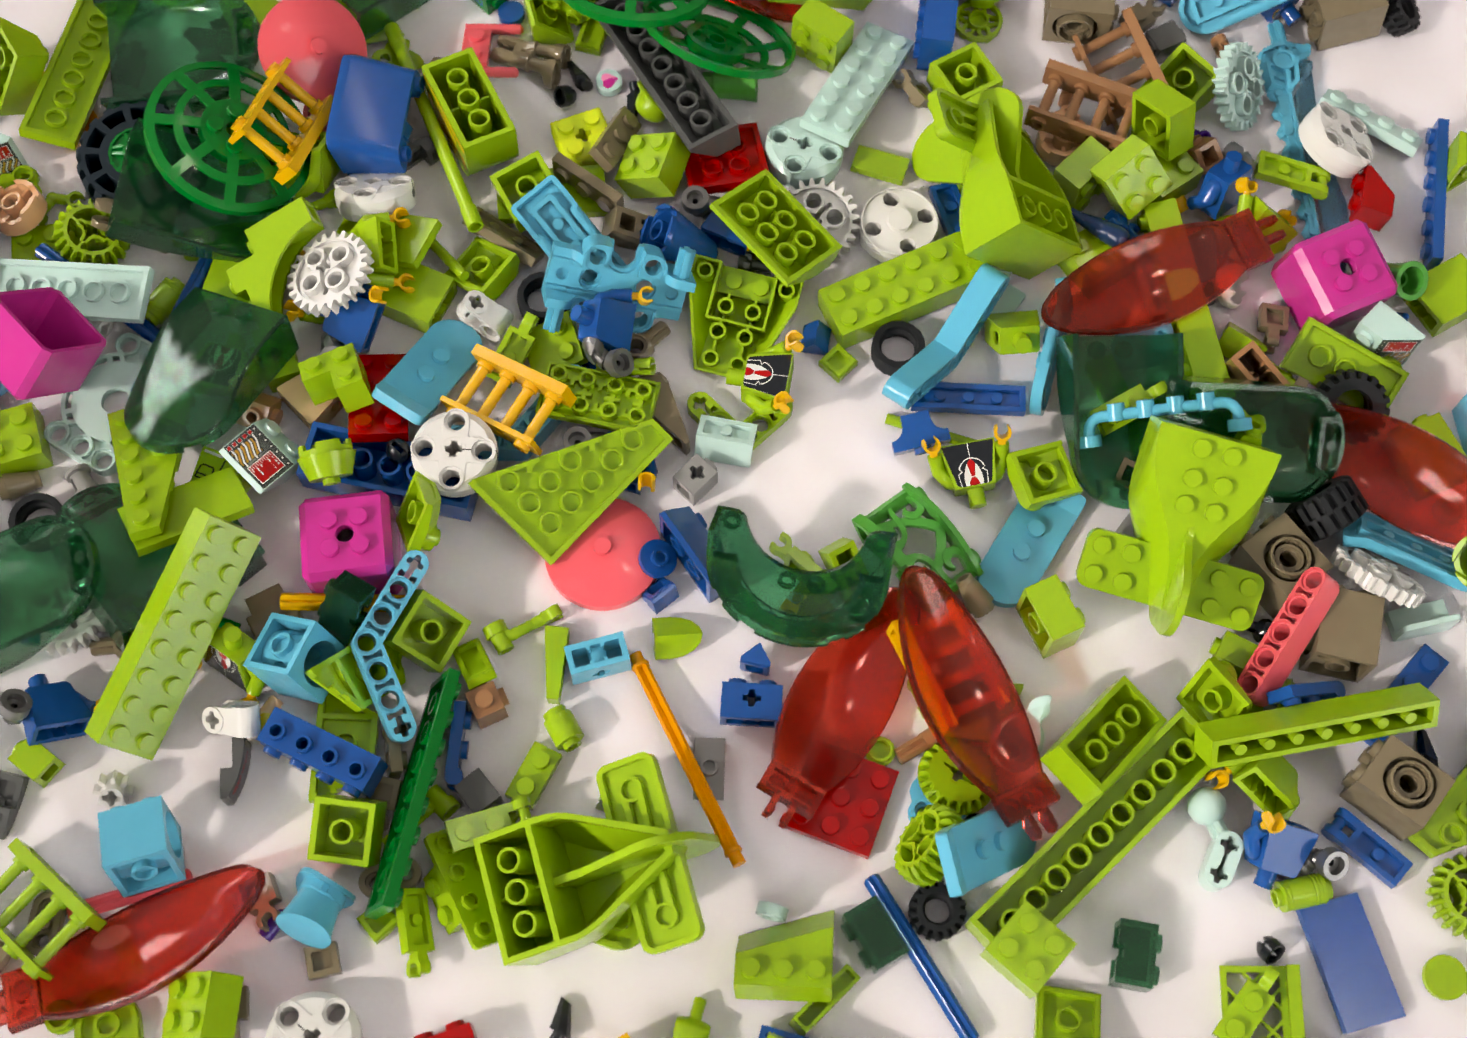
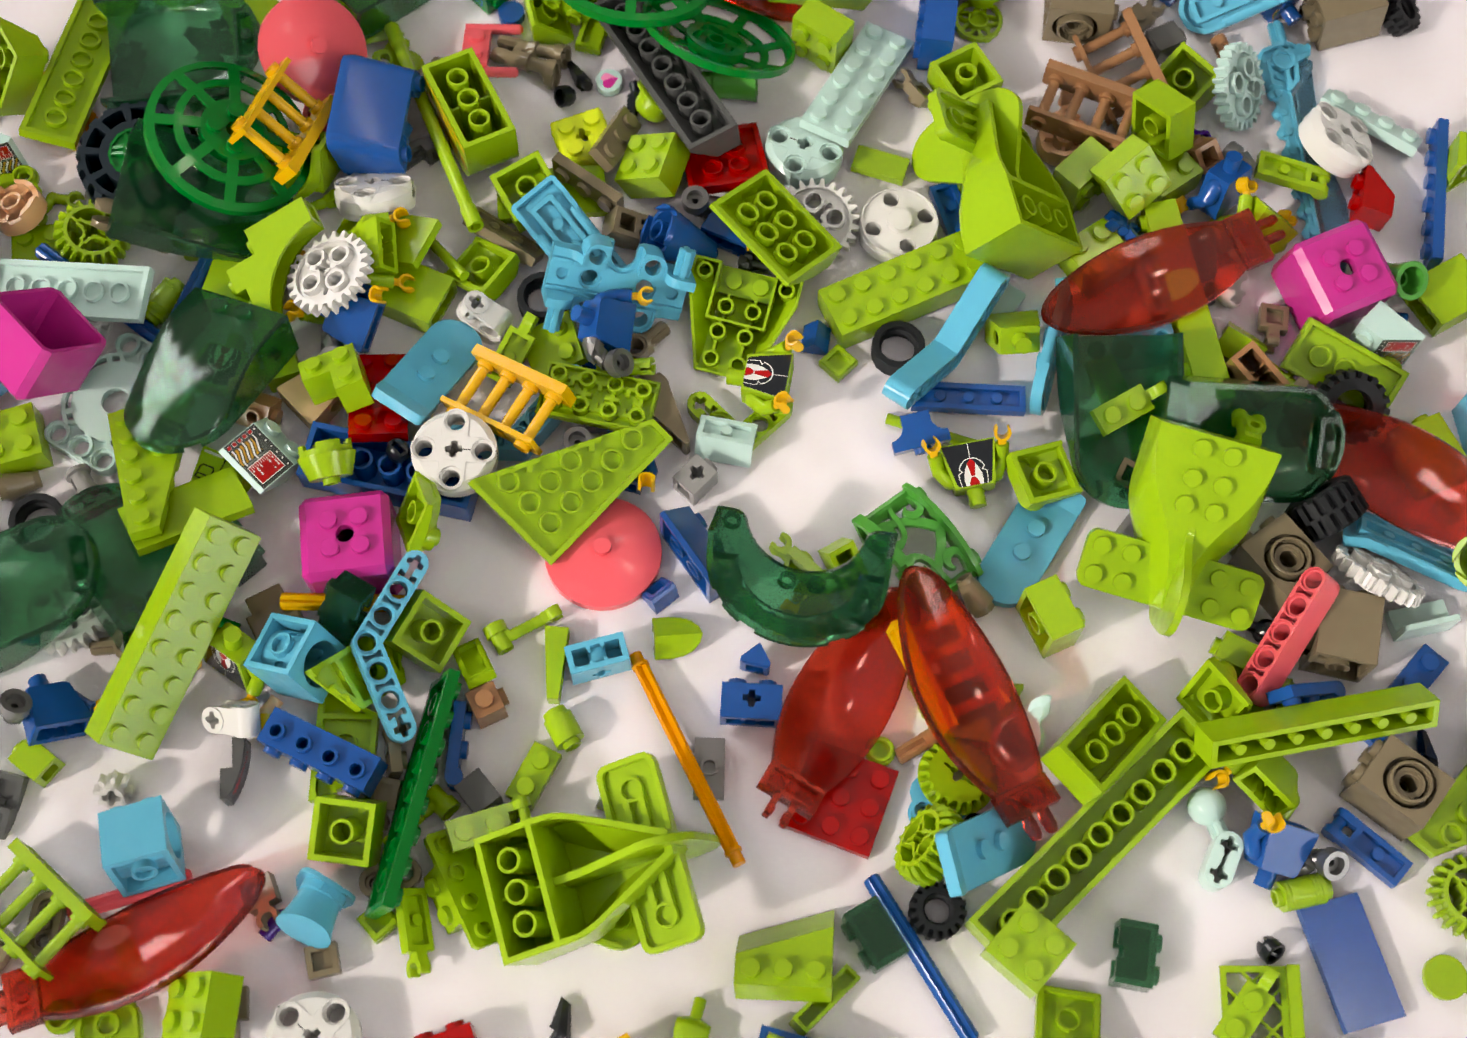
(657, 559): blue piece -> none
(772, 911): light aqua tile -> none
(1102, 229): dark blue piece -> none
(1174, 405): medium azure bar -> none

